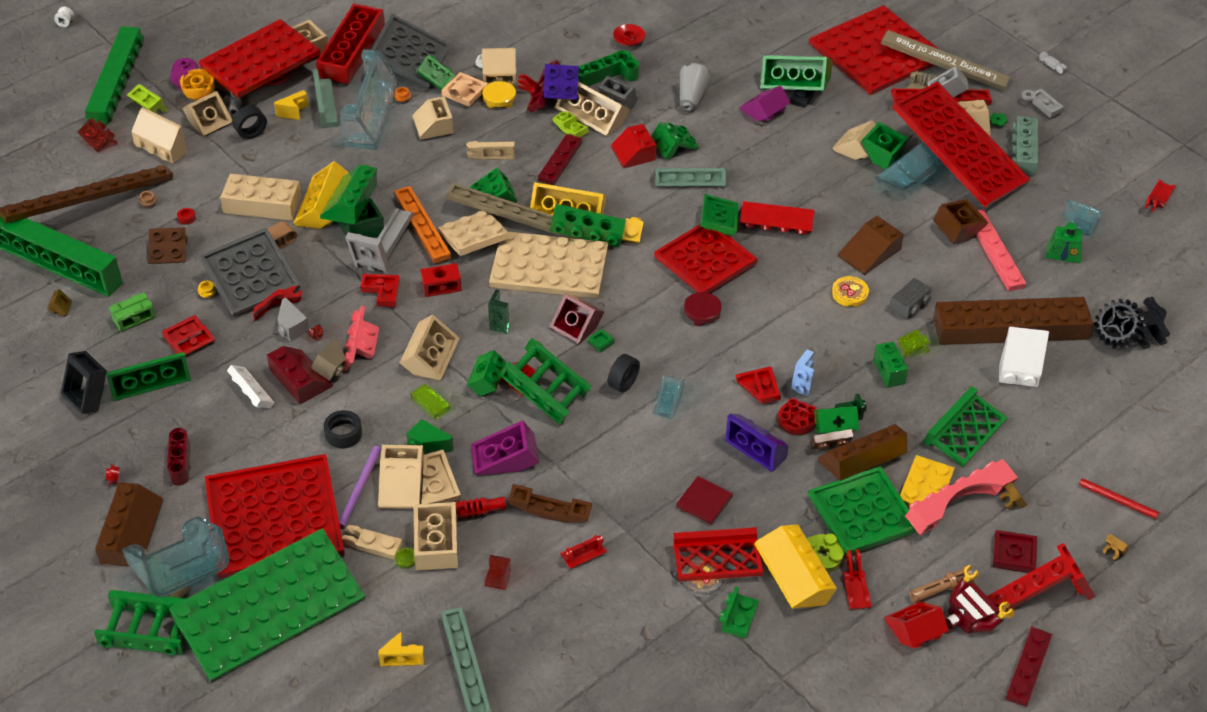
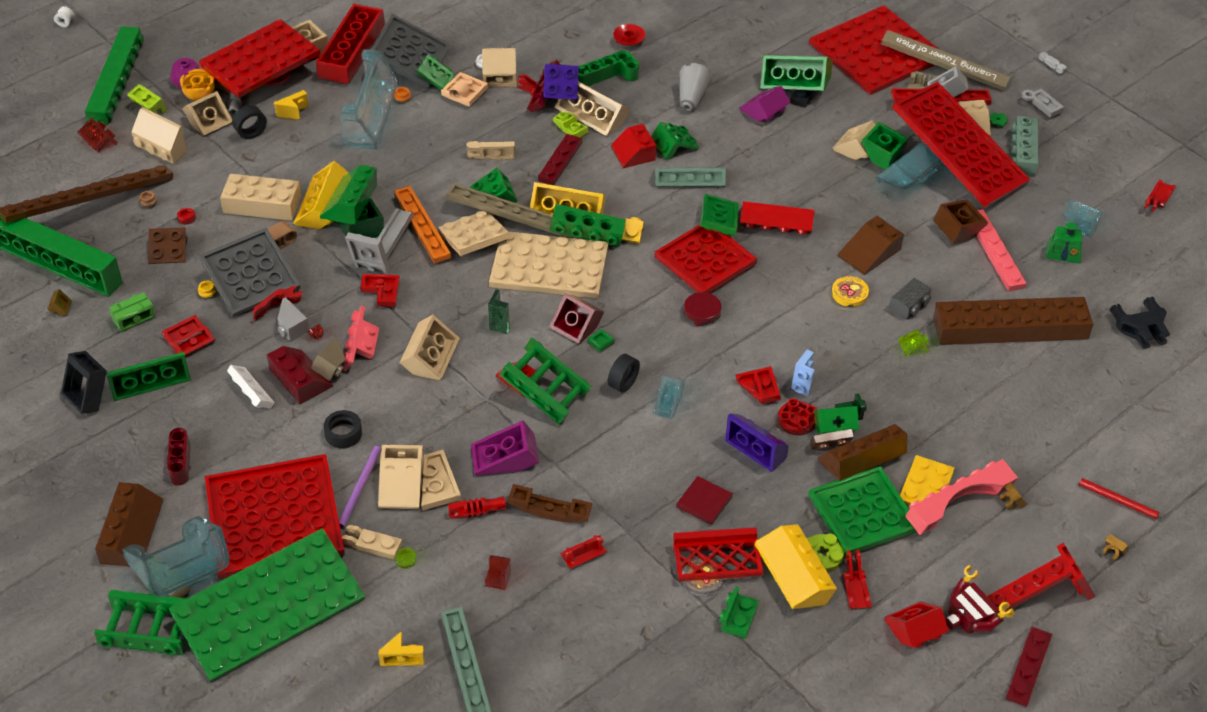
(112, 474): red plate -> none
(325, 101): sand green fence -> none
(430, 401): clear neon green tile -> none
(430, 437): green slope -> none
(433, 118): tan slope -> none
(435, 536): tan brick -> none
(441, 280): red brick -> none
(486, 373): green brick -> none
(499, 94): yellow tile -> none
(618, 91): dark grey brick -> none
(890, 364): green brick -> none
(949, 581): medium nougat pin -> none
(950, 420): green fence -> none
(1014, 551): dark red tile -> none
(1023, 356): white slope -> none
(1136, 321): black gear -> none

